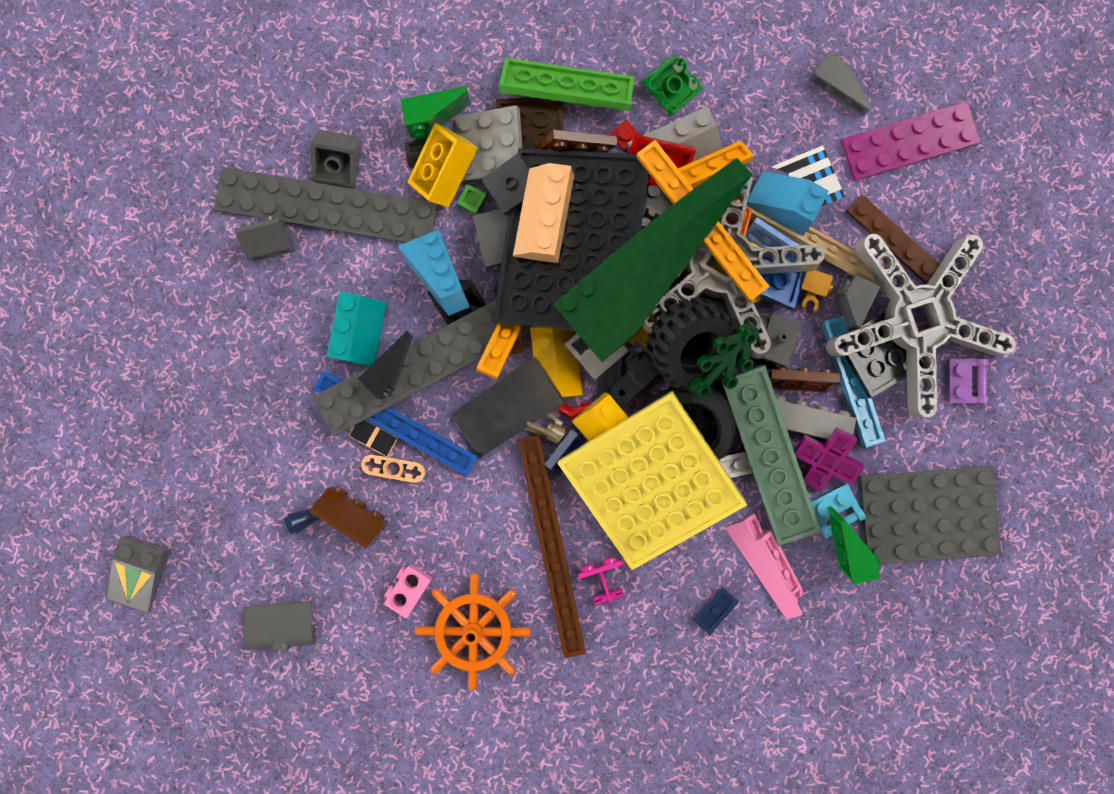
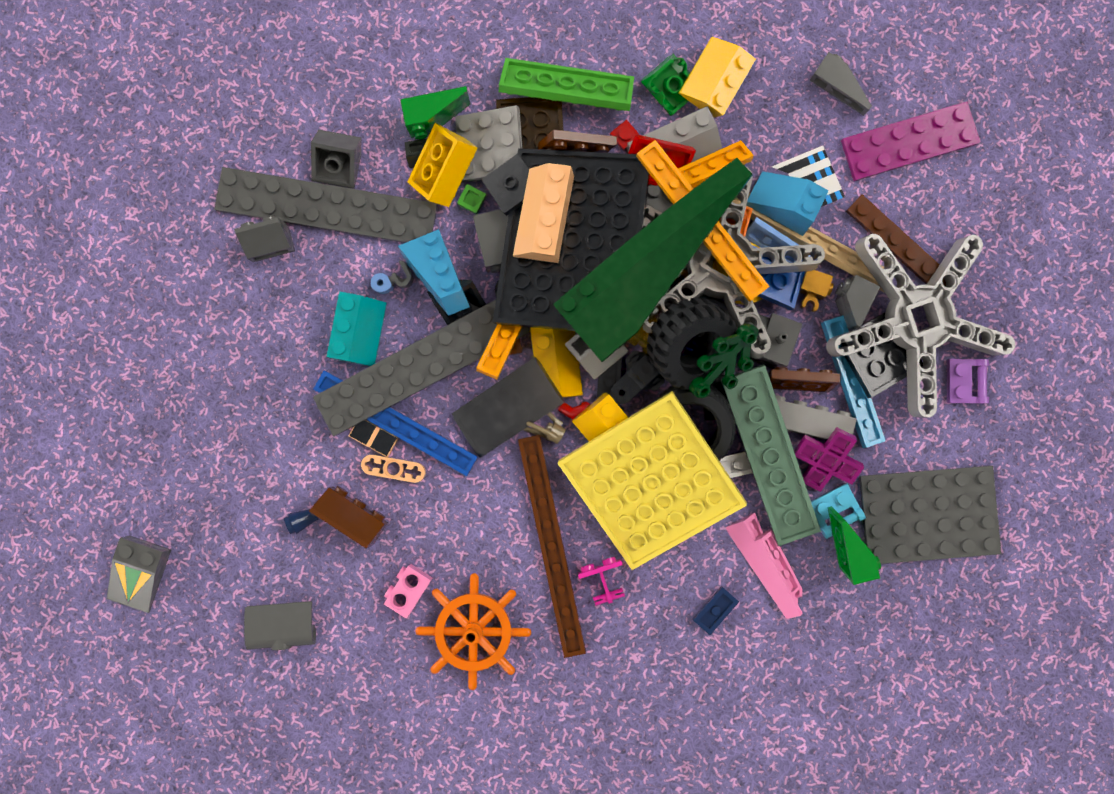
(384, 284): none -> leg
(386, 369): black slope -> none
(569, 443): dark blue plate -> none
(717, 76): none -> yellow slope

